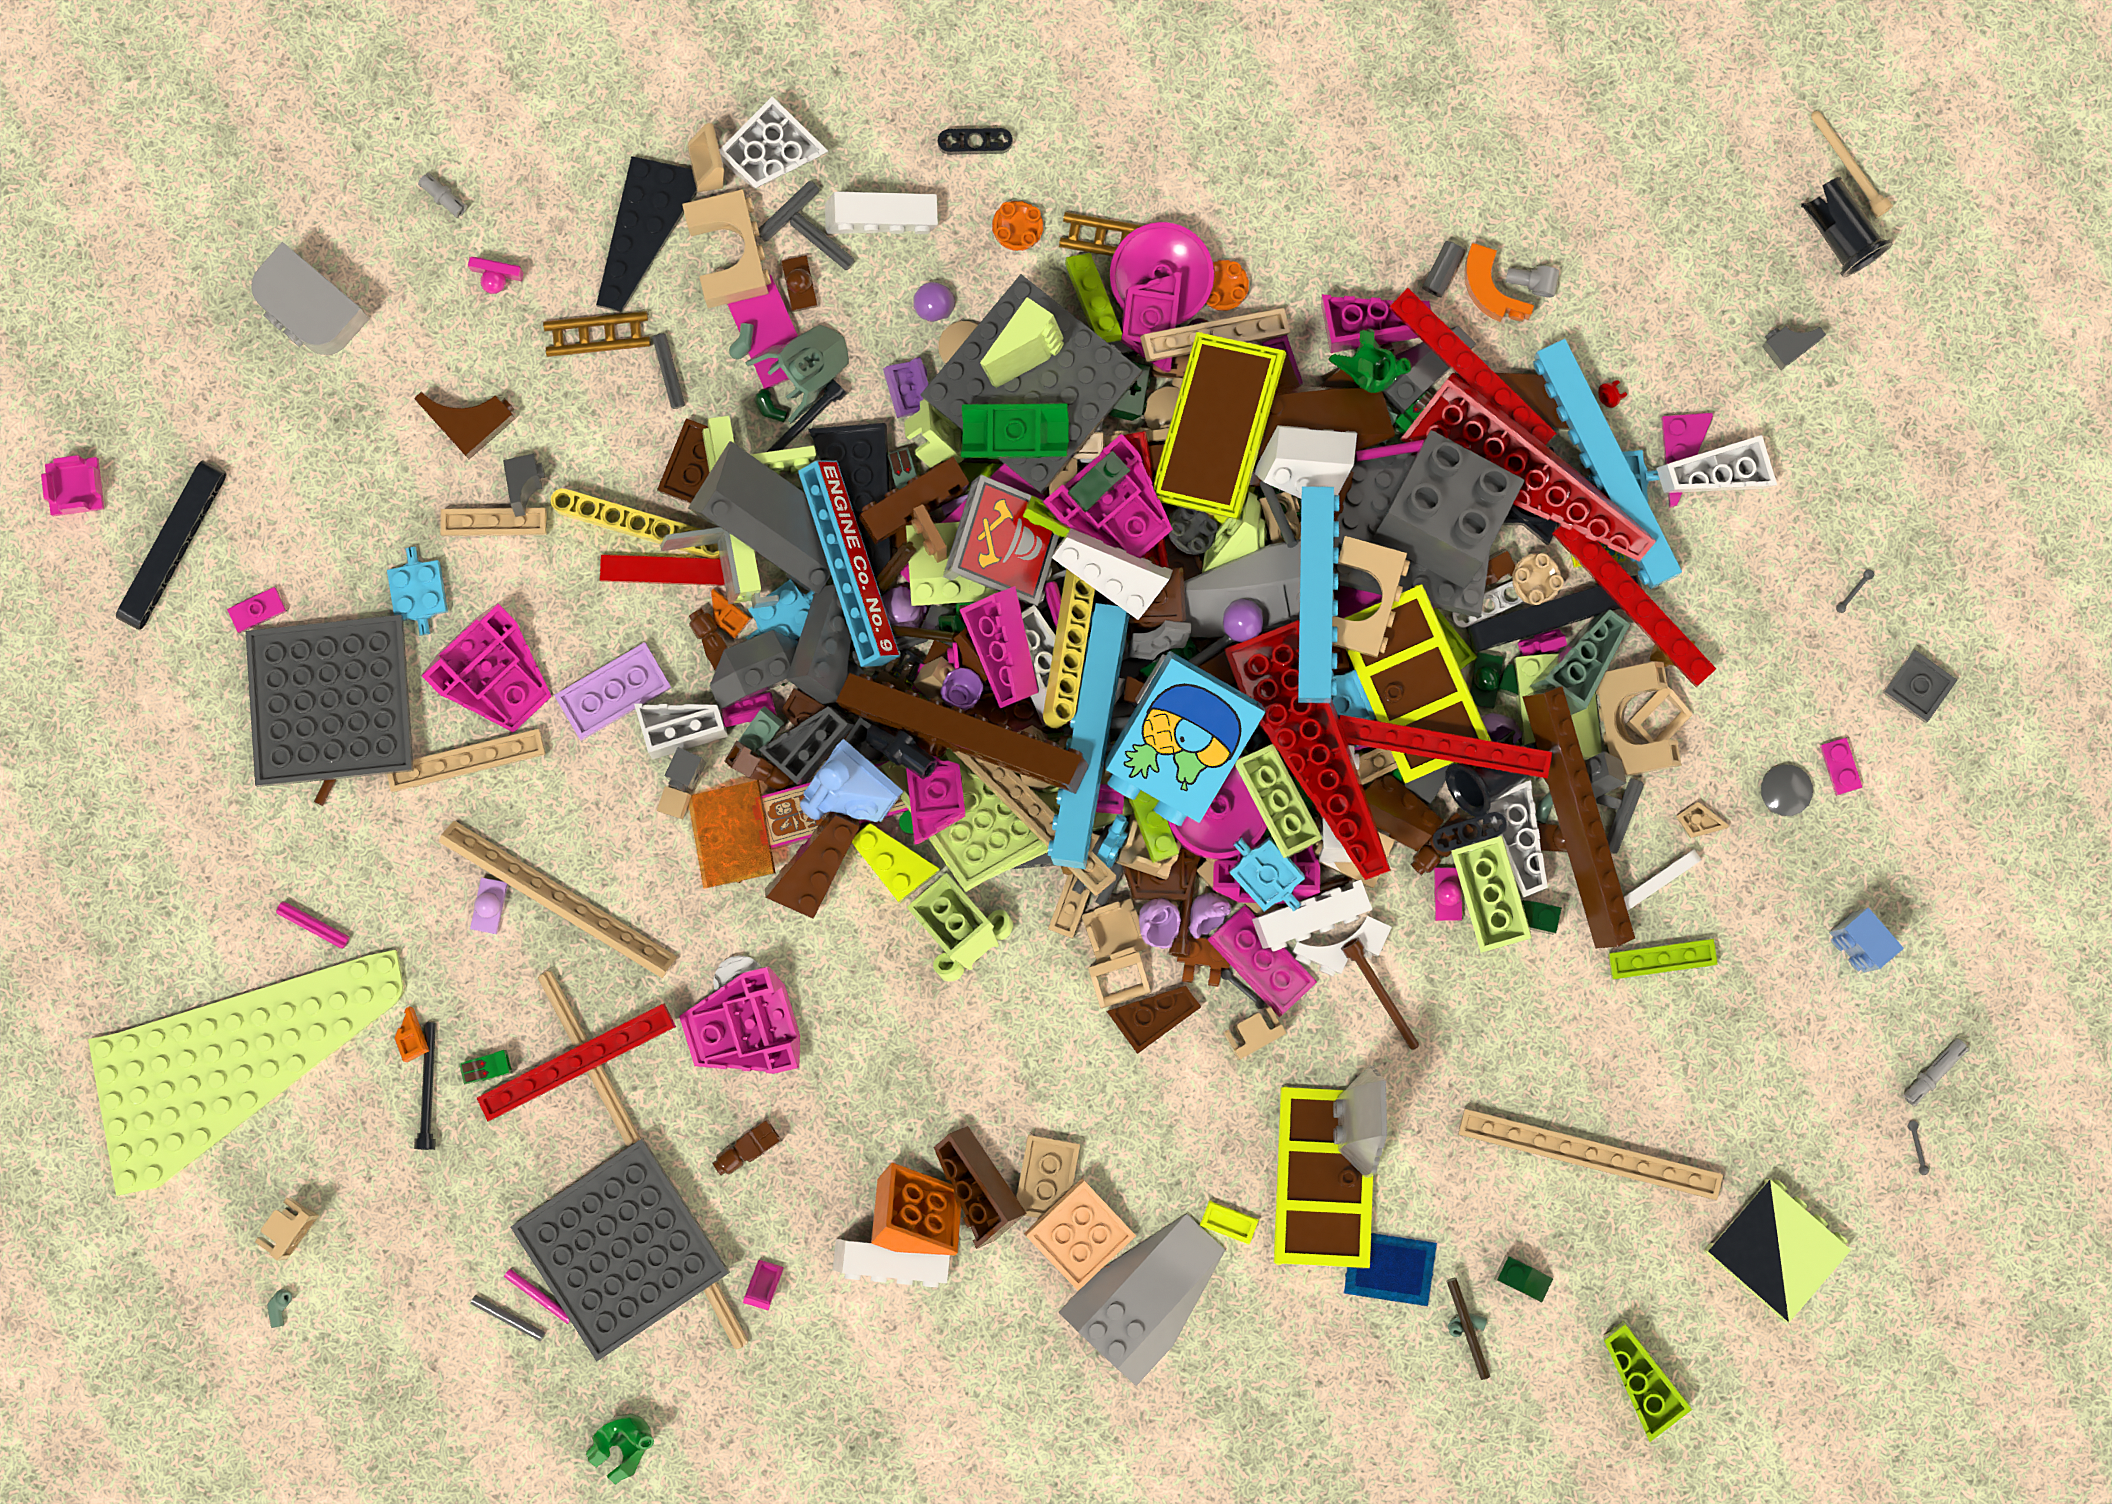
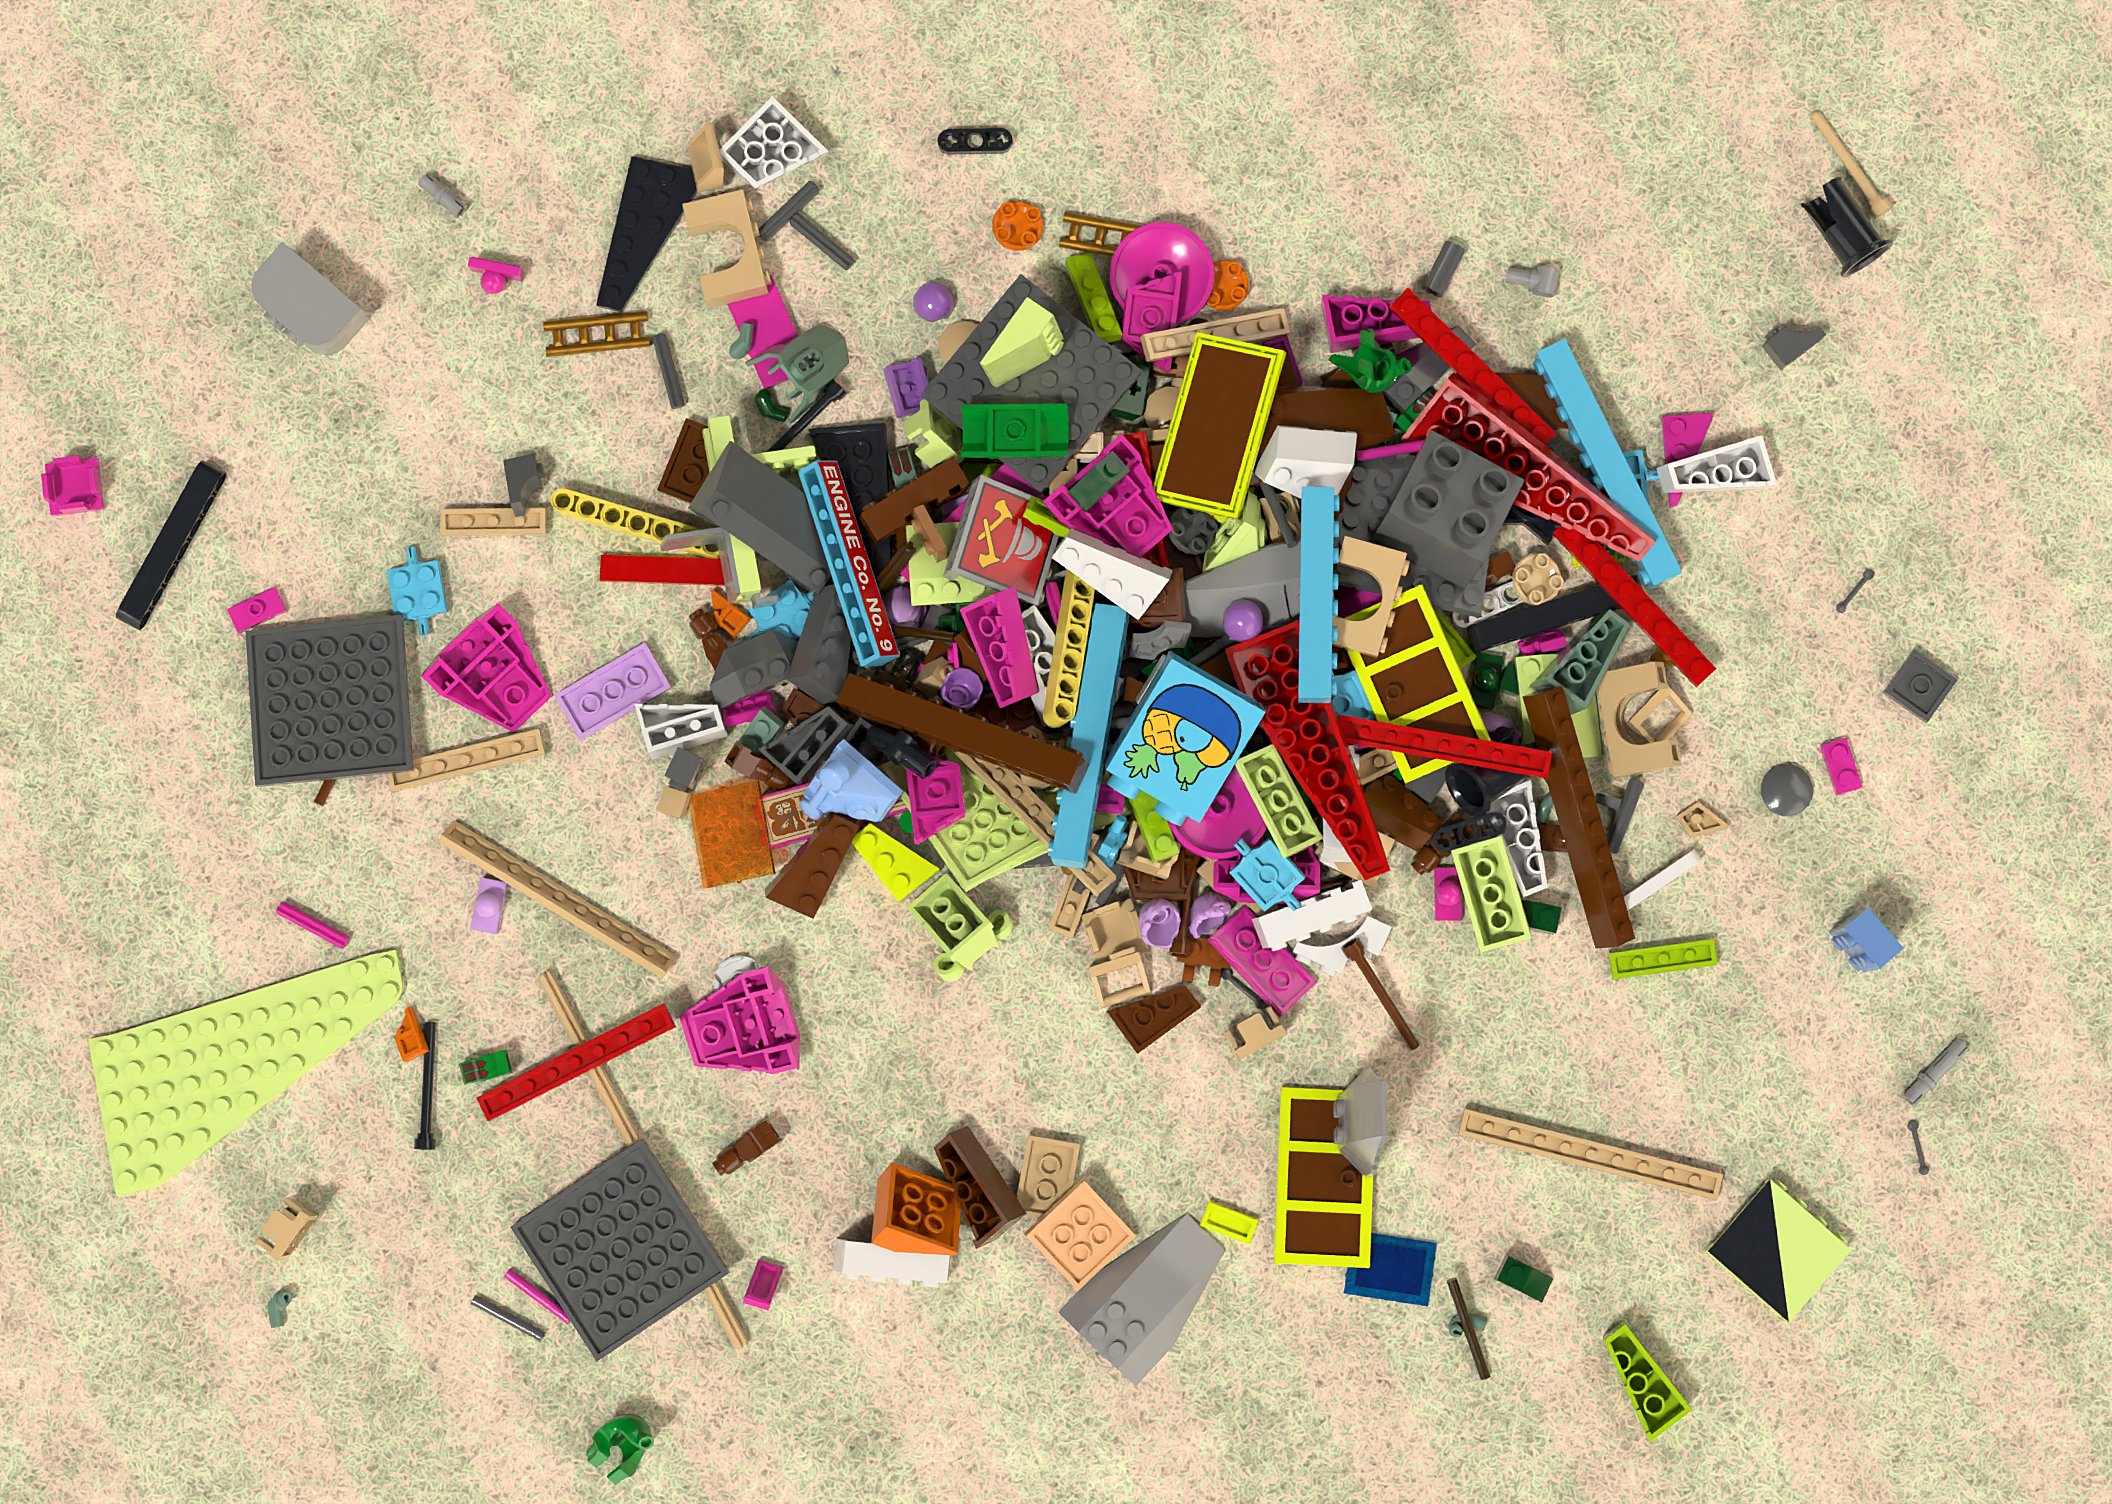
(472, 426): reddish brown arch -> none
(799, 283): reddish brown tile -> none
(880, 213): white wedge -> none
(1483, 291): orange arch -> none
(1605, 773): dark grey arch -> none
(1610, 395): red plate -> none

